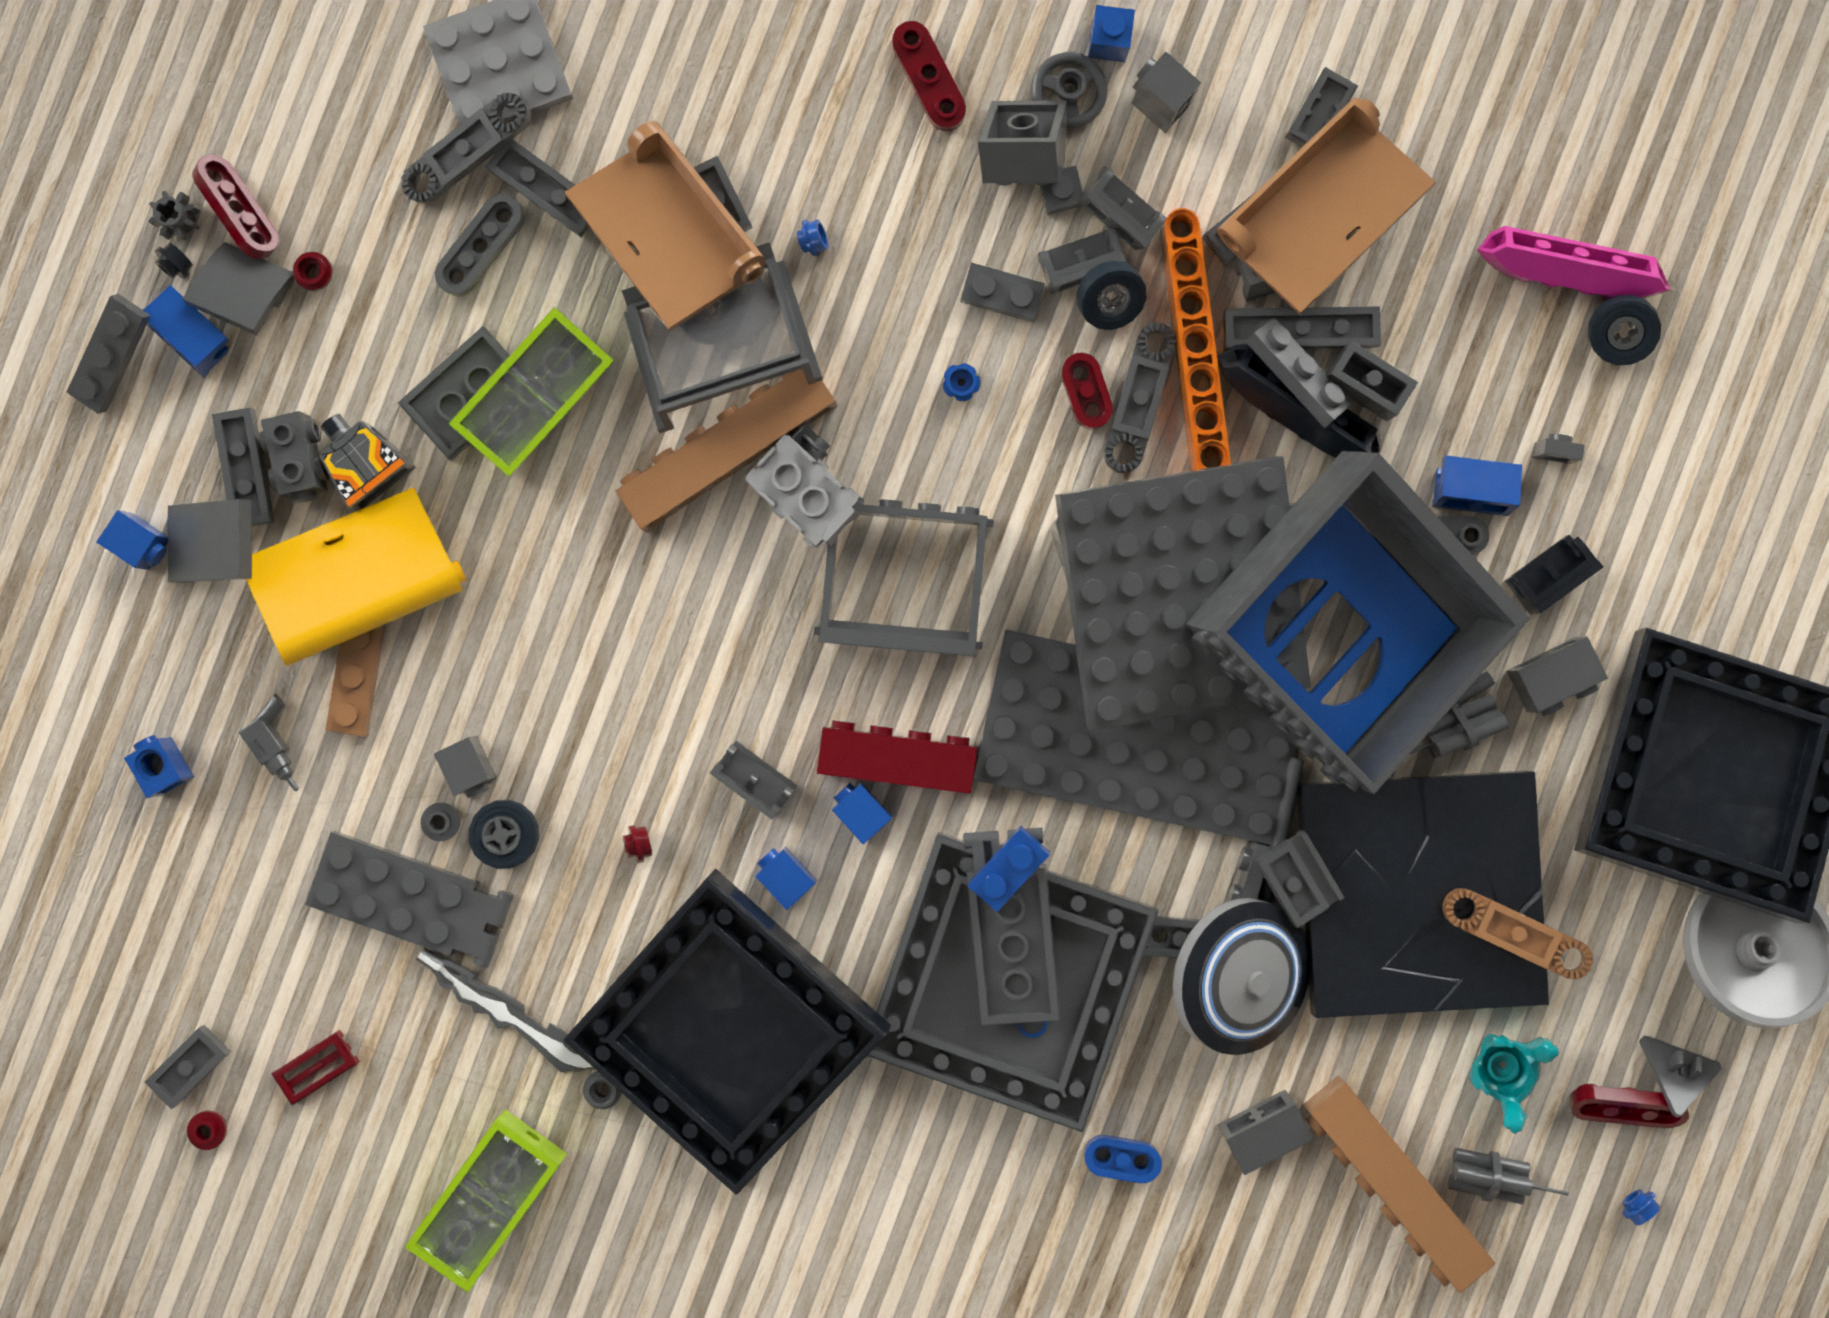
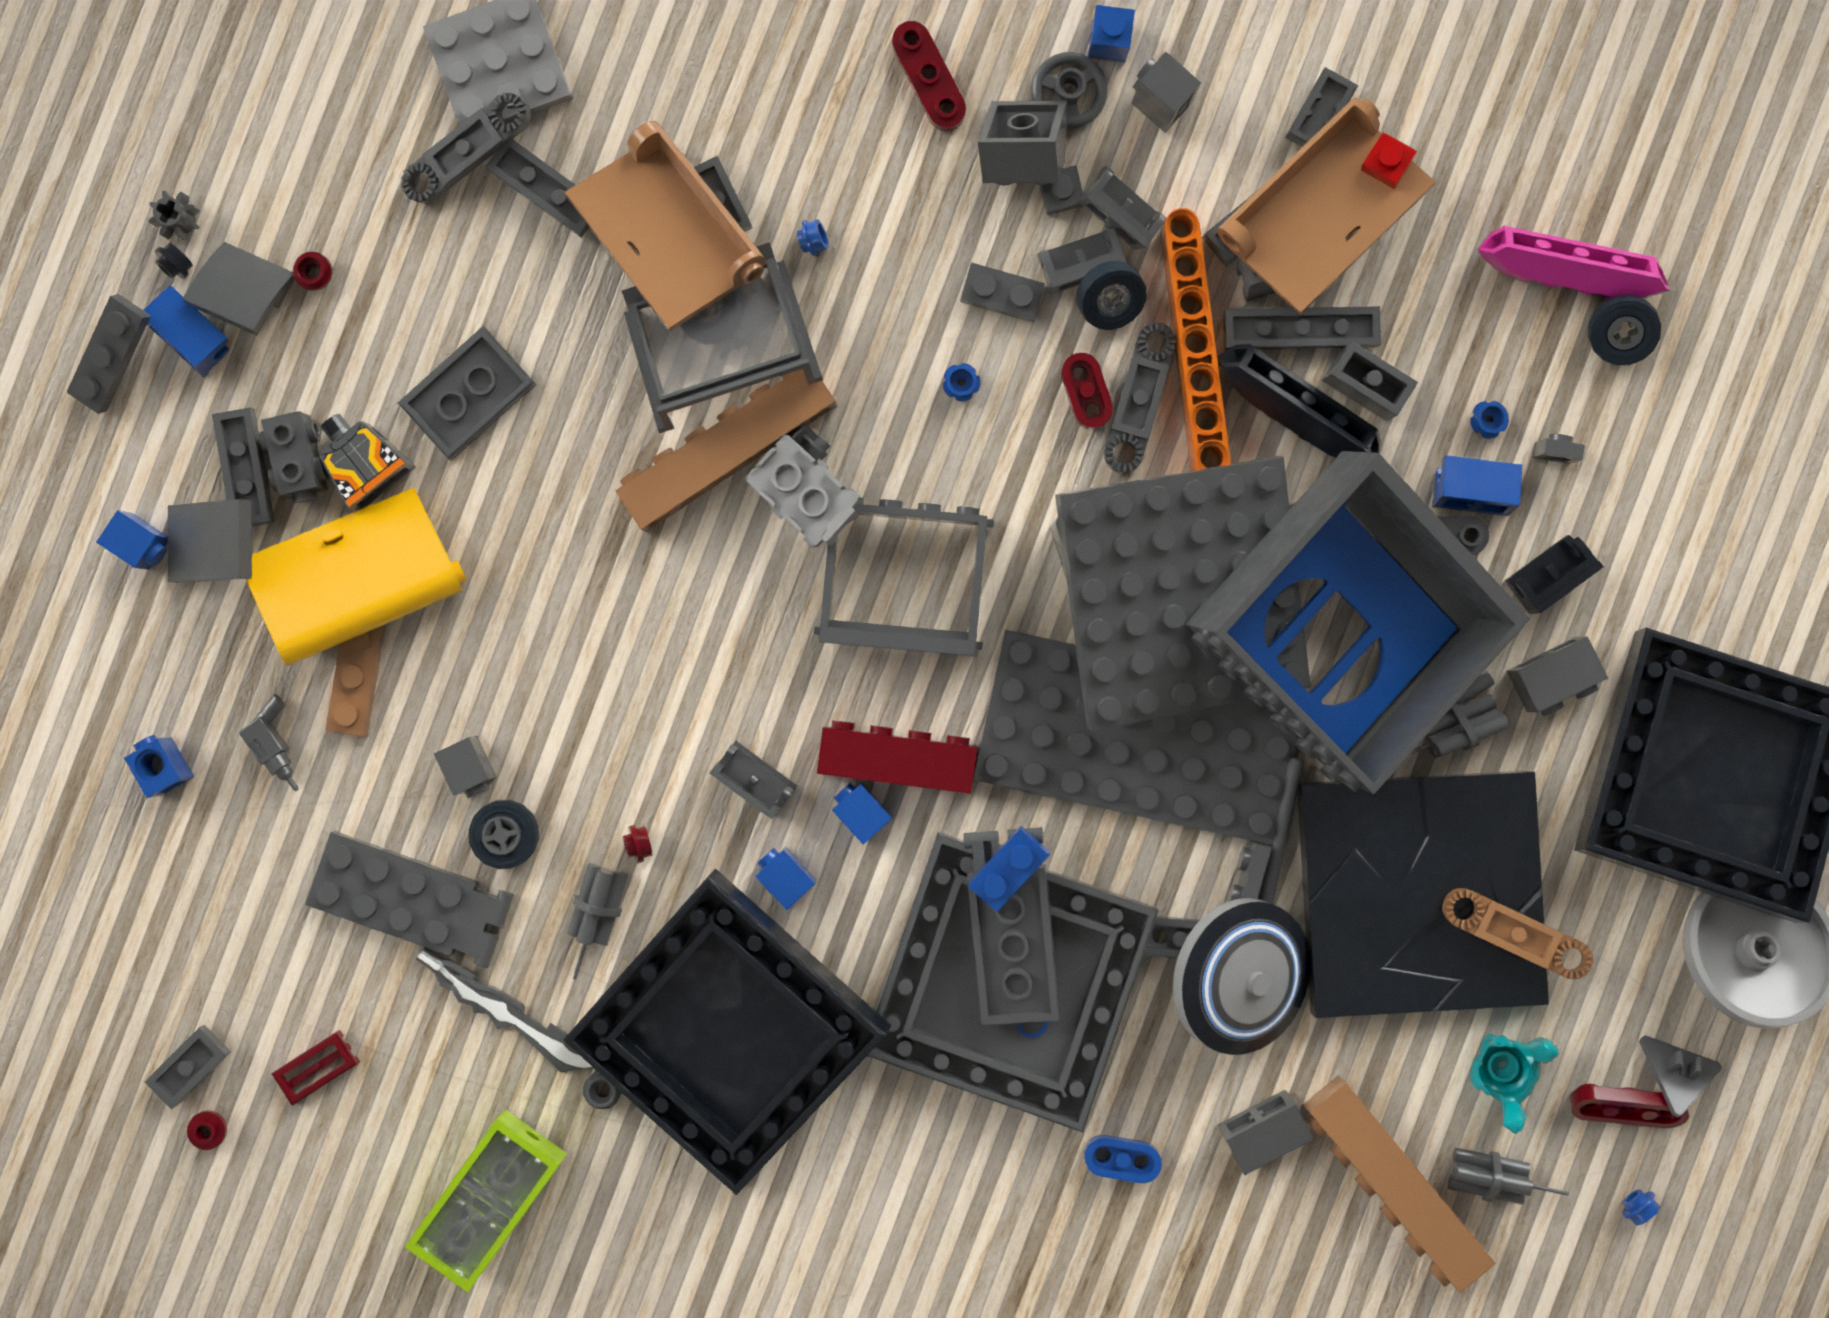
(249, 224): dark red plate -> none
(451, 817): dark grey plate -> none
(483, 227): dark grey plate -> none
(531, 391): clear brick -> none
(596, 907): none -> dark grey piece
(1299, 372): dark grey plate -> none
(1299, 878): dark grey plate -> none
(1389, 160): none -> red plate
(1499, 419): none -> blue plate

